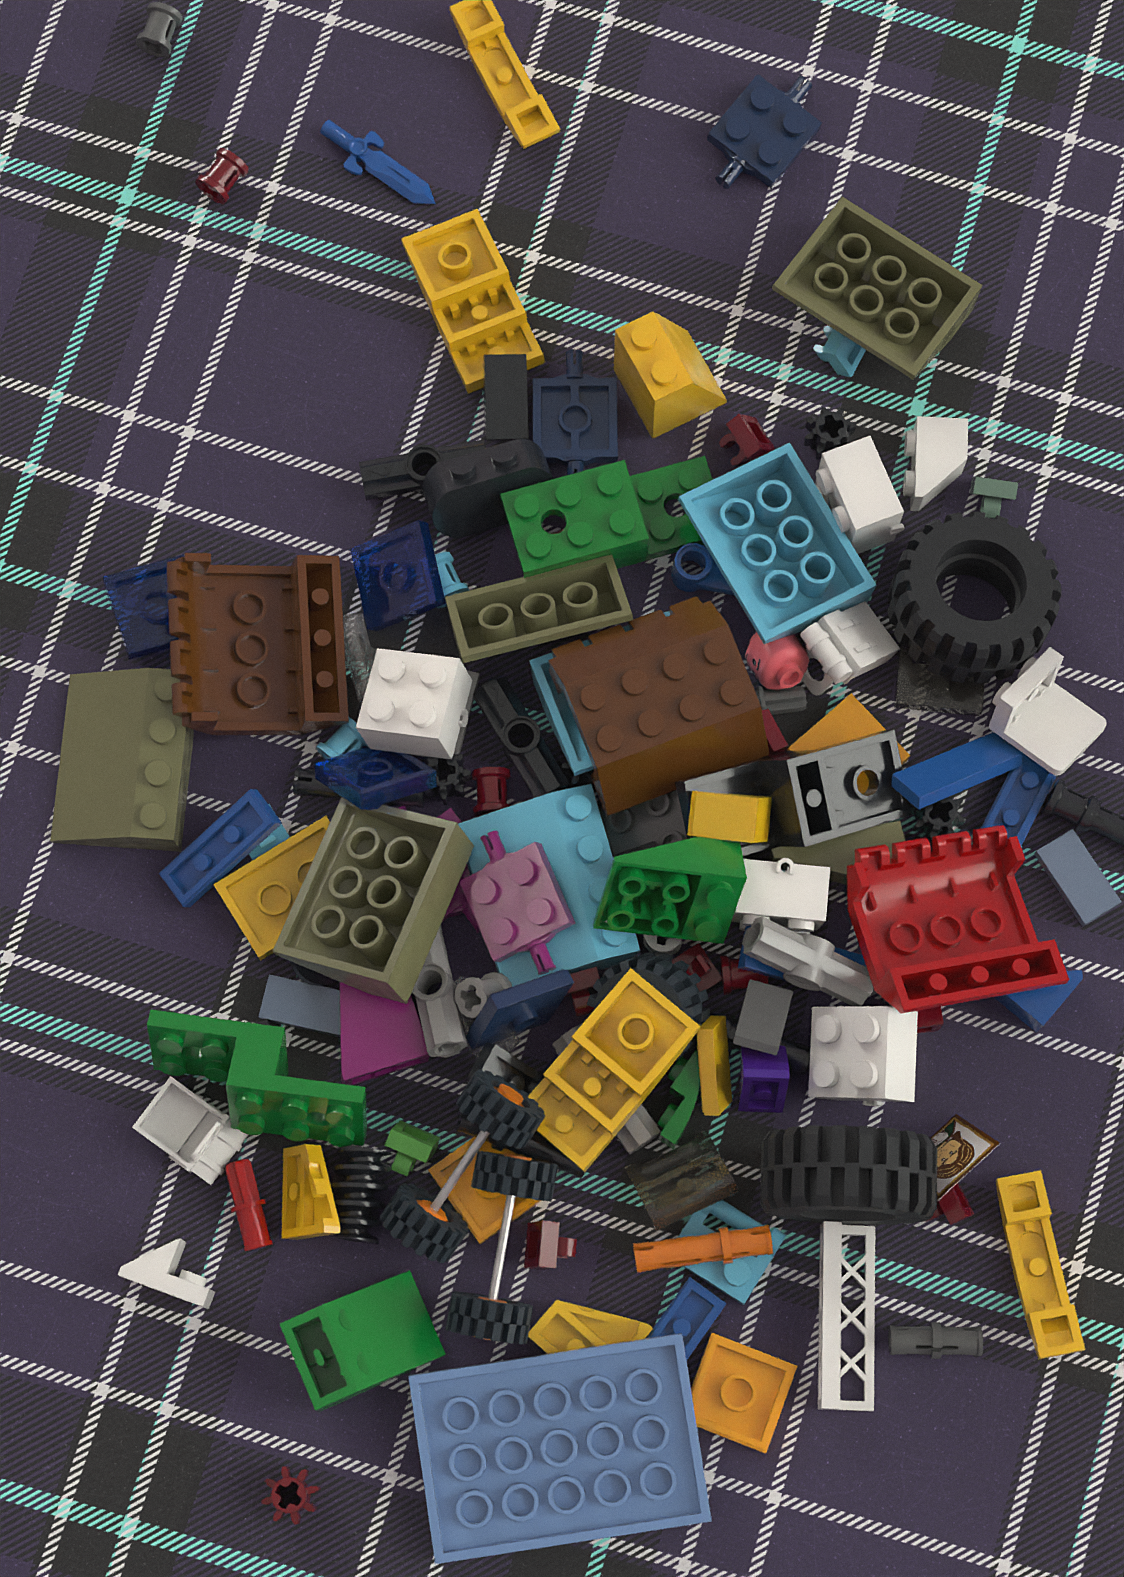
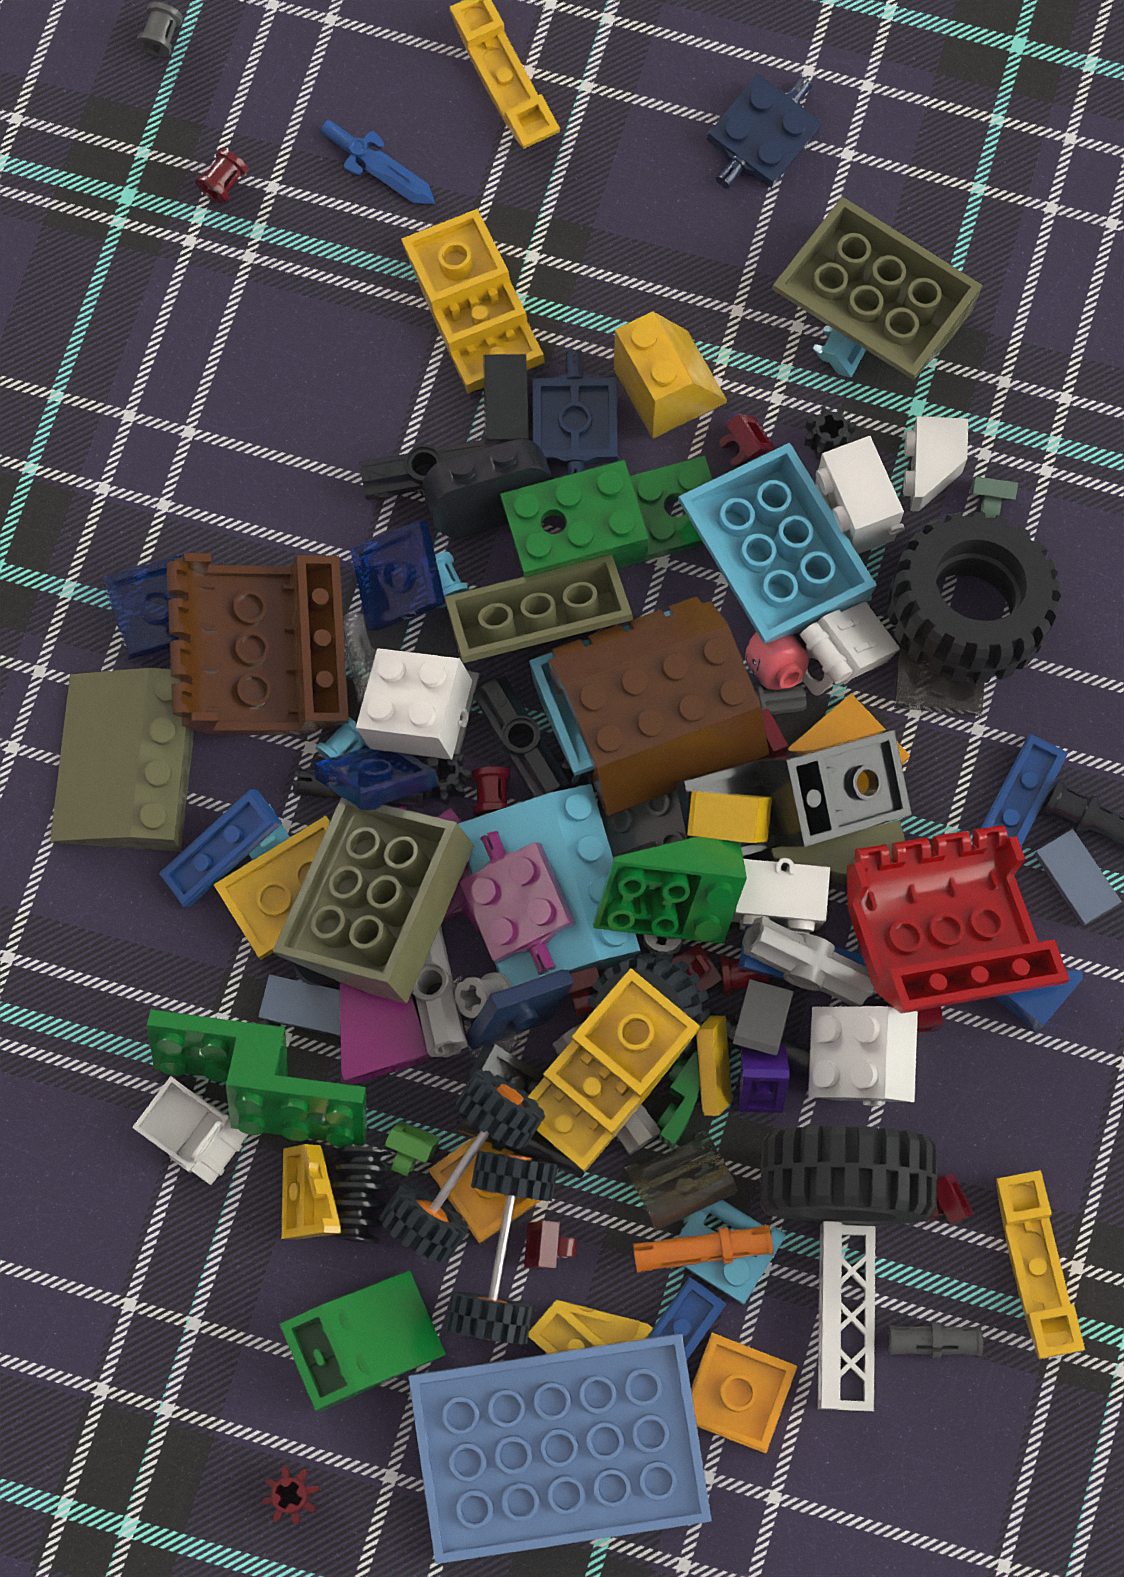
(158, 1271): white slope -> none
(247, 1204): red axle -> none
(710, 577): blue piece -> none
(938, 826): black gear -> none
(956, 770): blue tile -> none
(959, 1151): sticker -> none
(1044, 717): white bracket -> none

